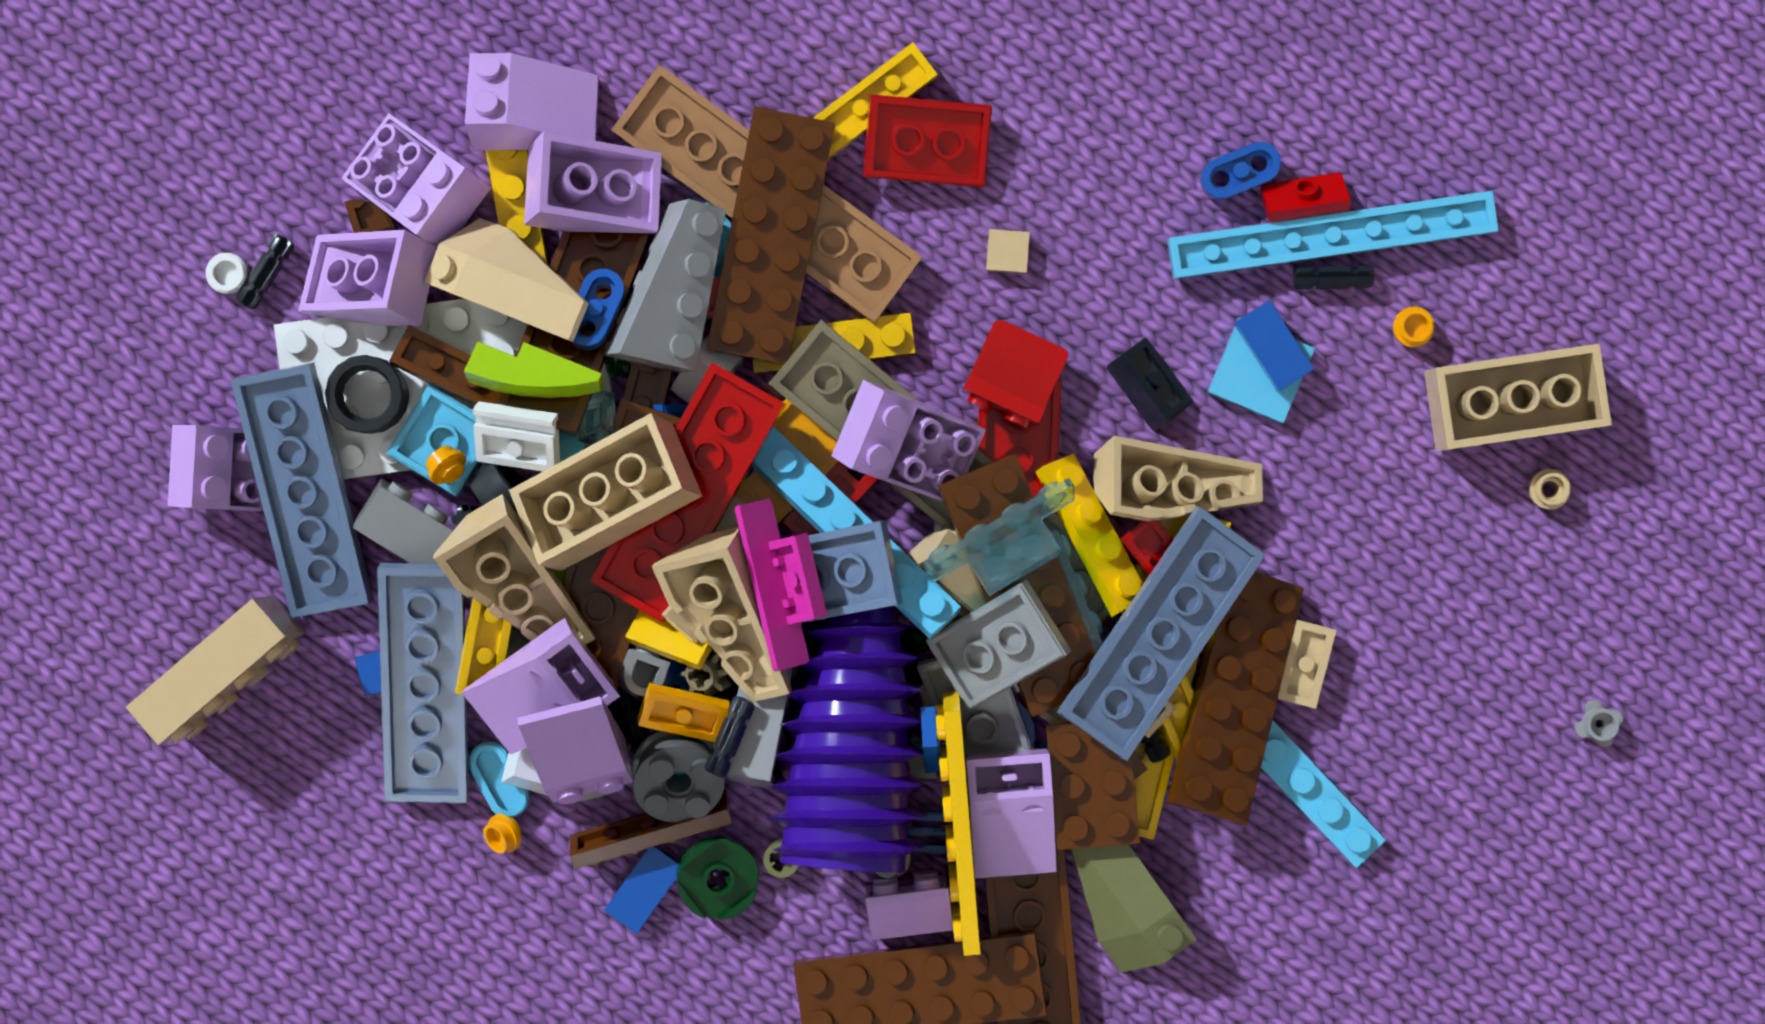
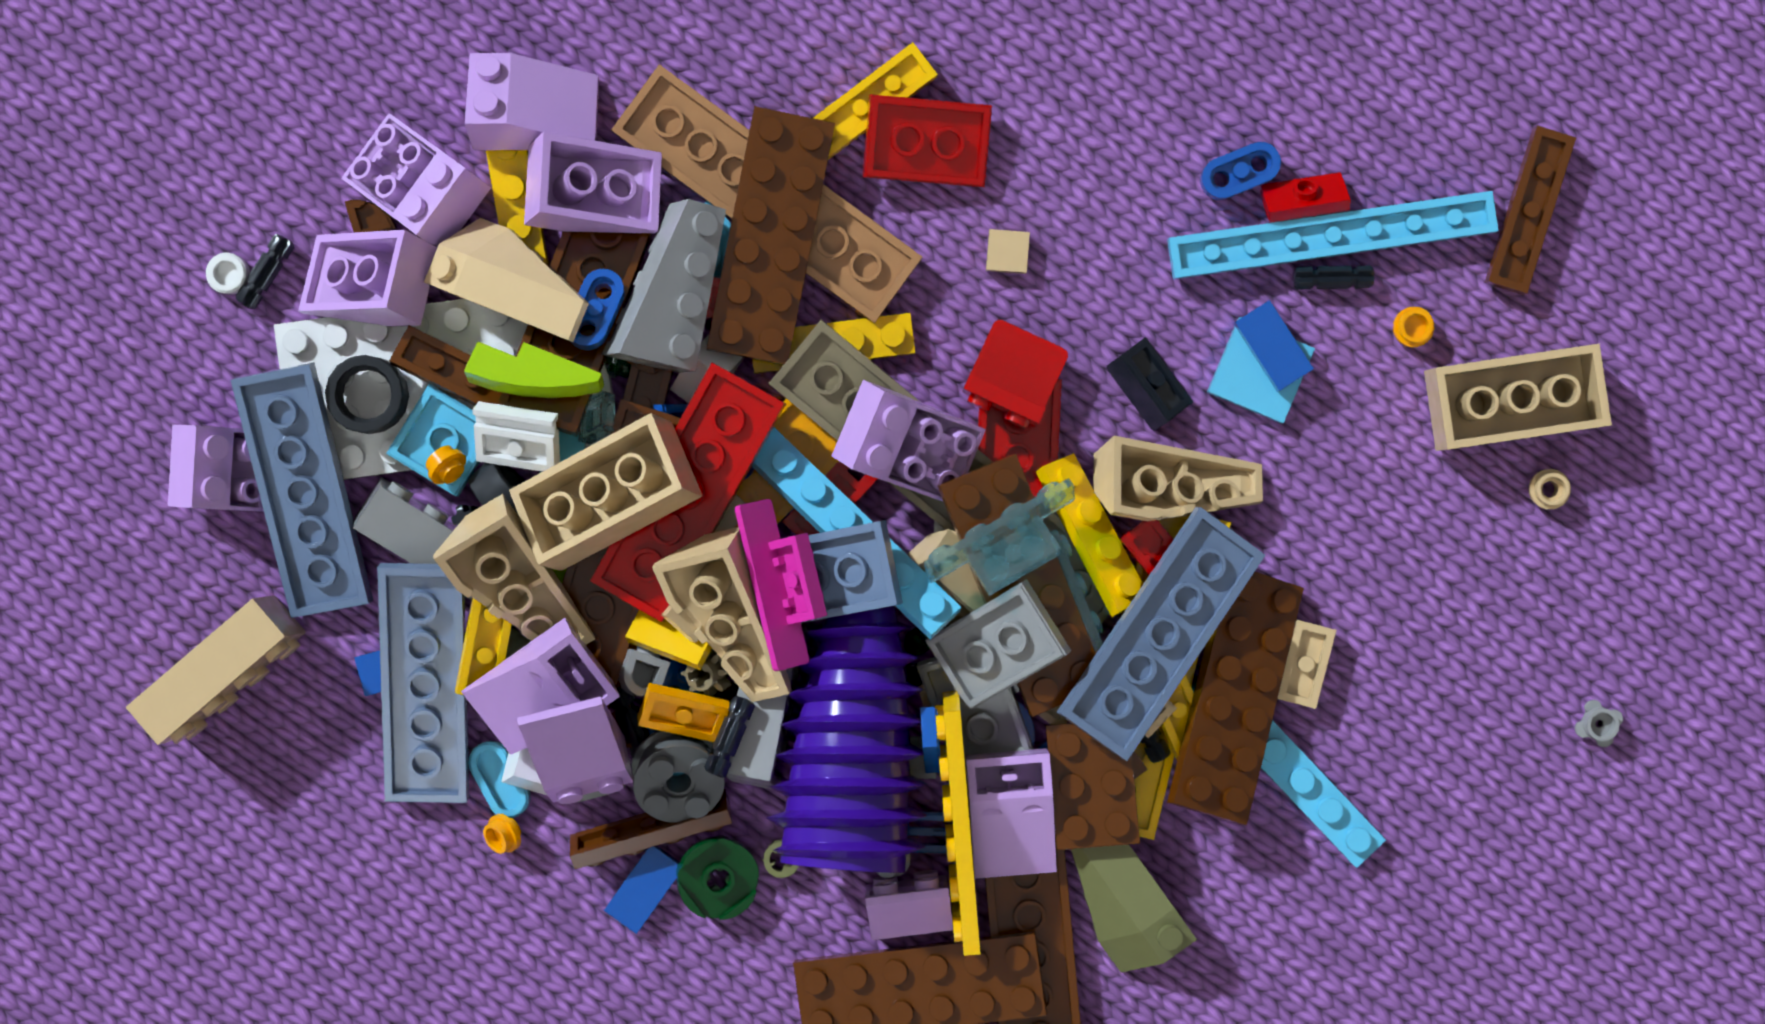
(1530, 210): none -> reddish brown plate

